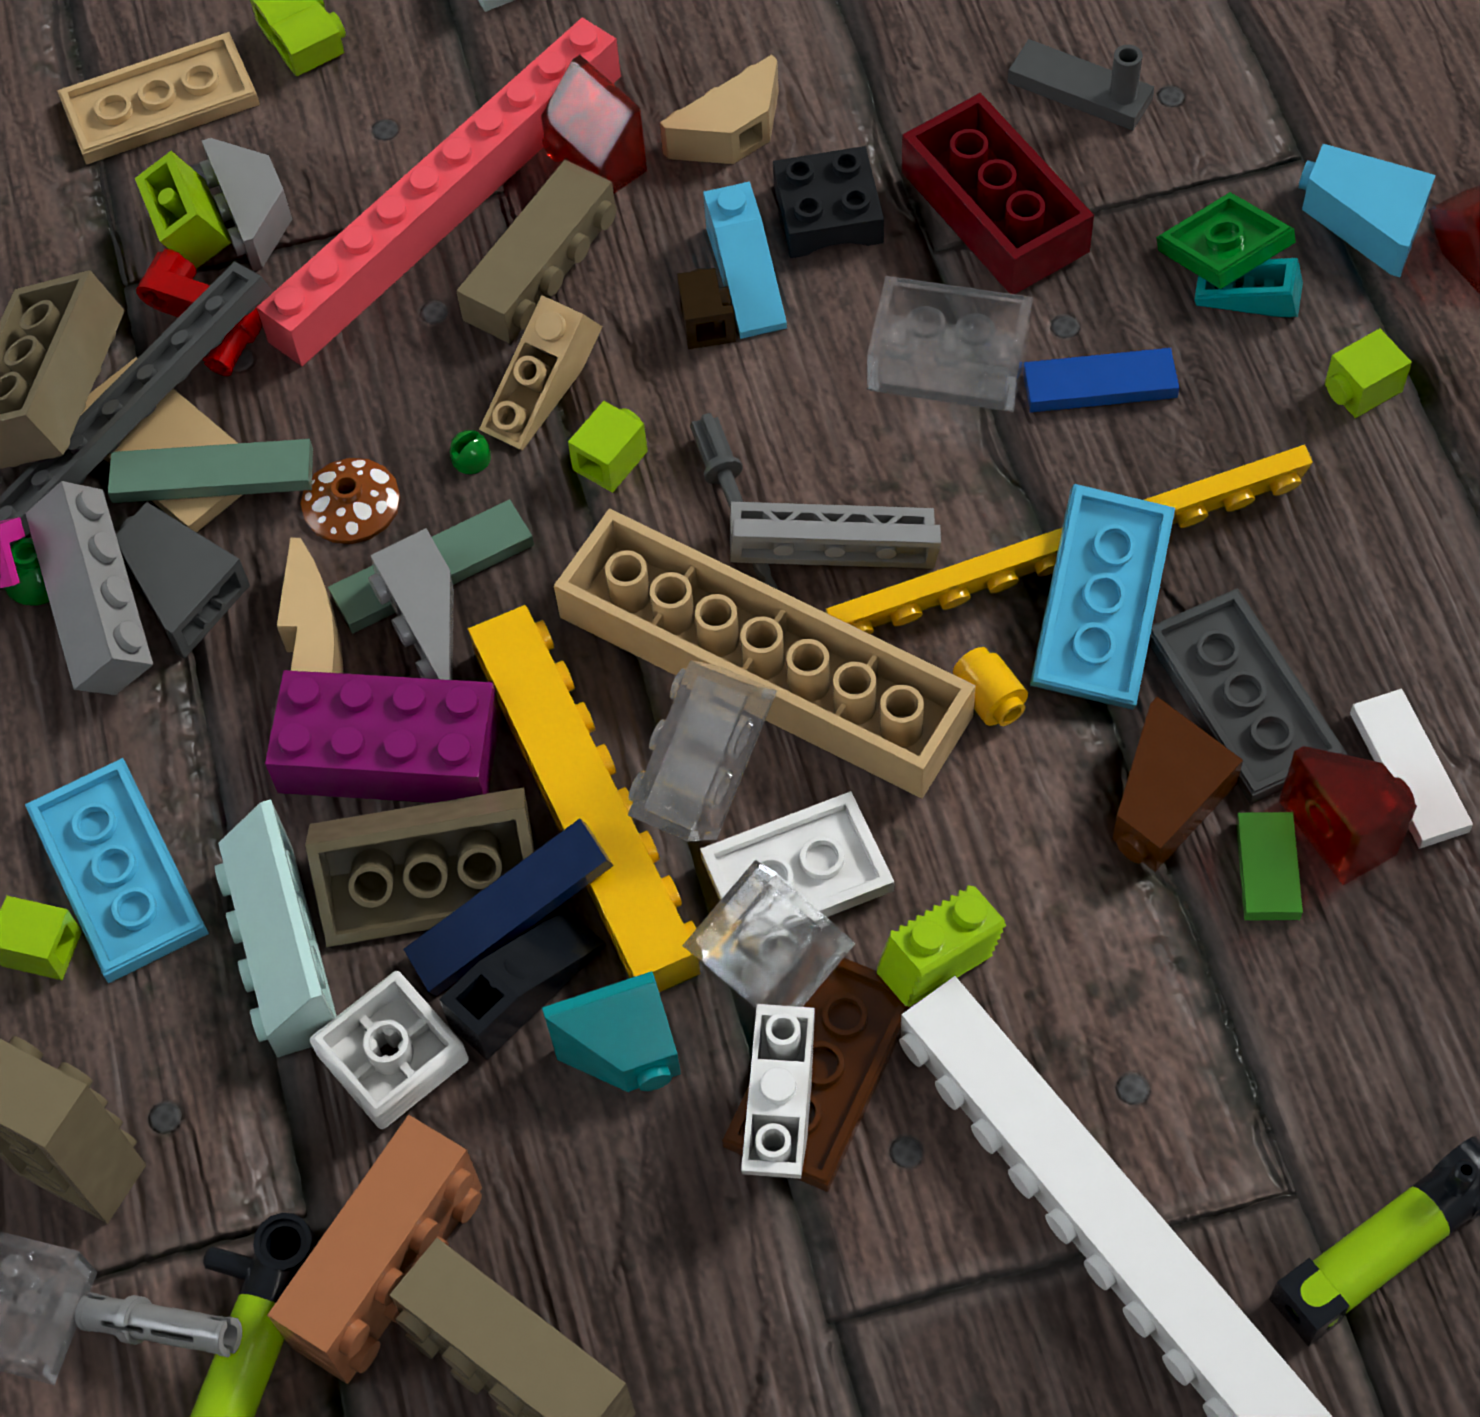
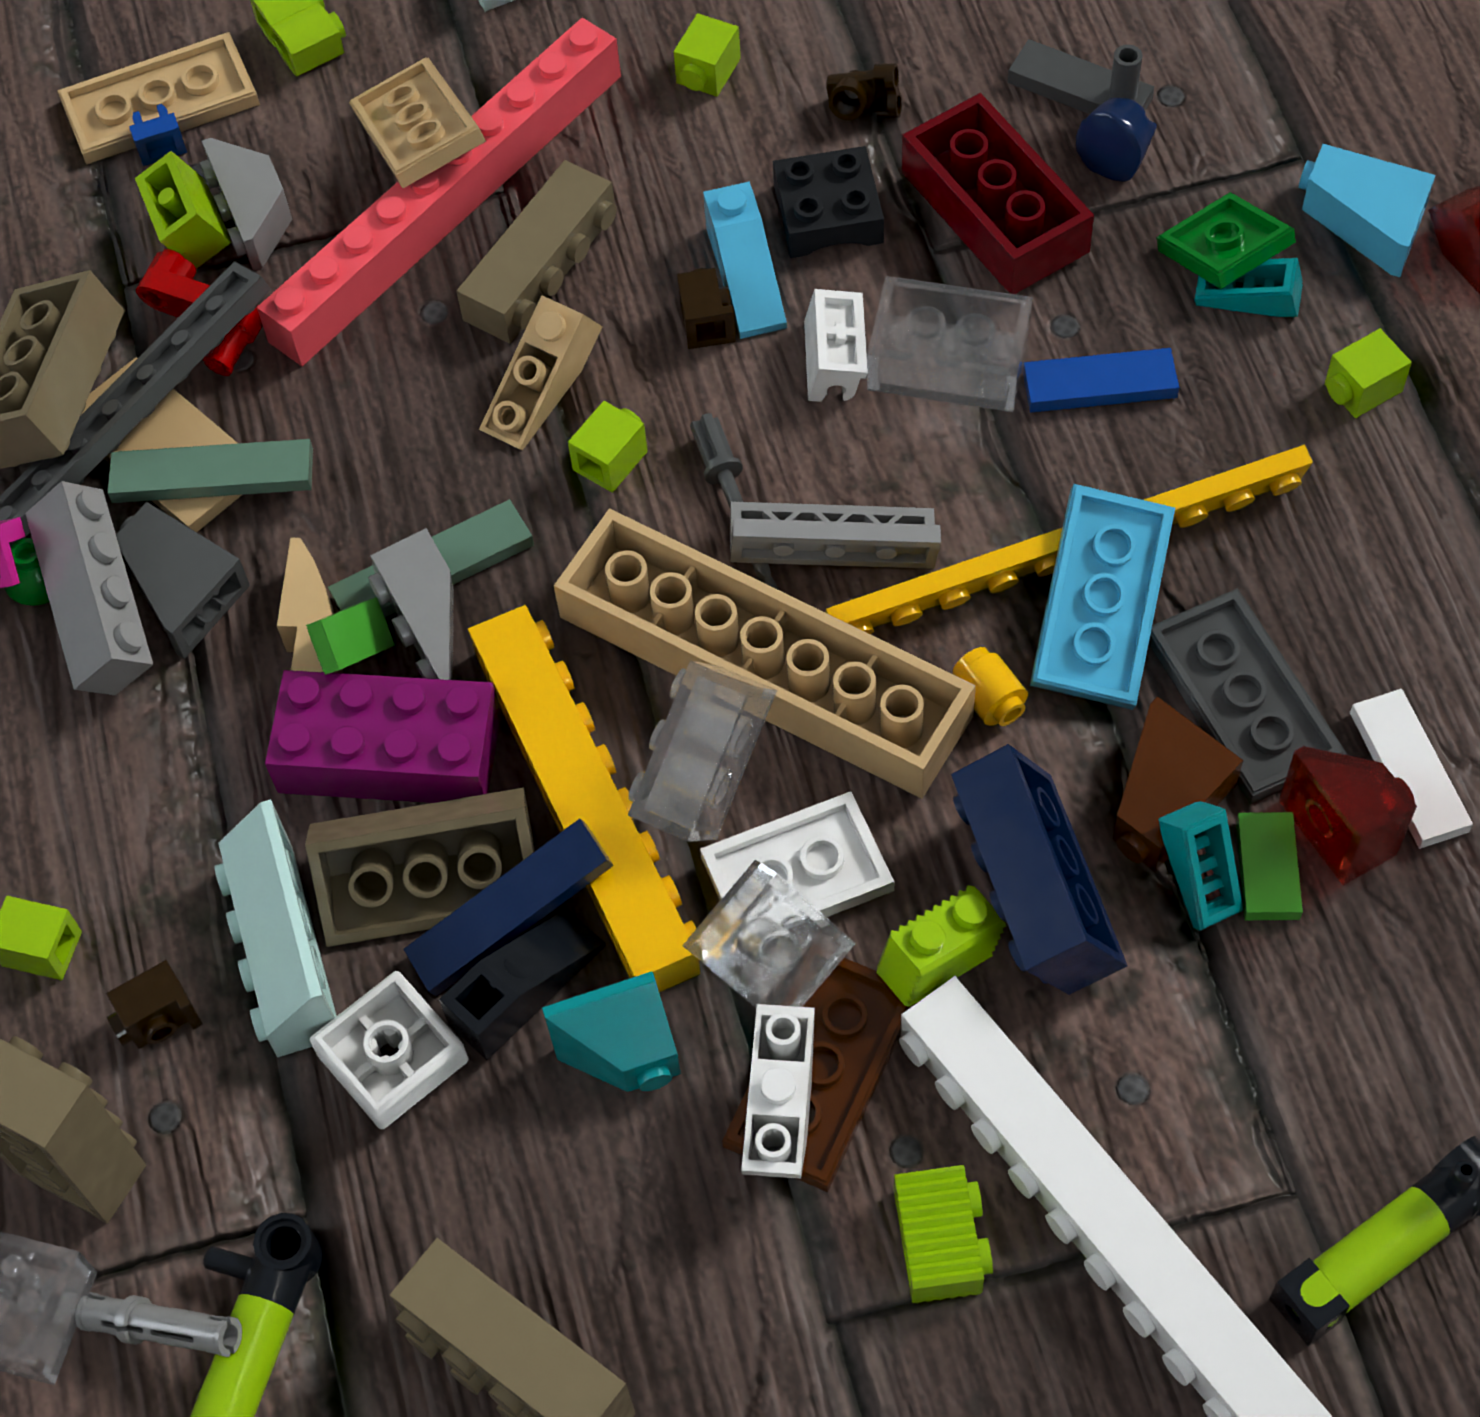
(116, 870): medium azure tile -> none
(150, 1007): none -> dark brown brick
(157, 136): none -> blue tile
(344, 1287): nougat brick -> none
(350, 635): none -> bright green tile
(353, 515): dark orange dish -> none
(416, 122): none -> tan tile
(474, 452): green hinge -> none
(594, 126): slope -> none
(707, 55): none -> lime brick
(727, 119): tan slope -> none
(835, 343): none -> white hinge
(865, 92): none -> dark brown plate
(940, 1233): none -> lime brick
(1036, 871): none -> dark blue brick
(1115, 139): none -> dark blue hair
(1184, 834): none -> teal slope

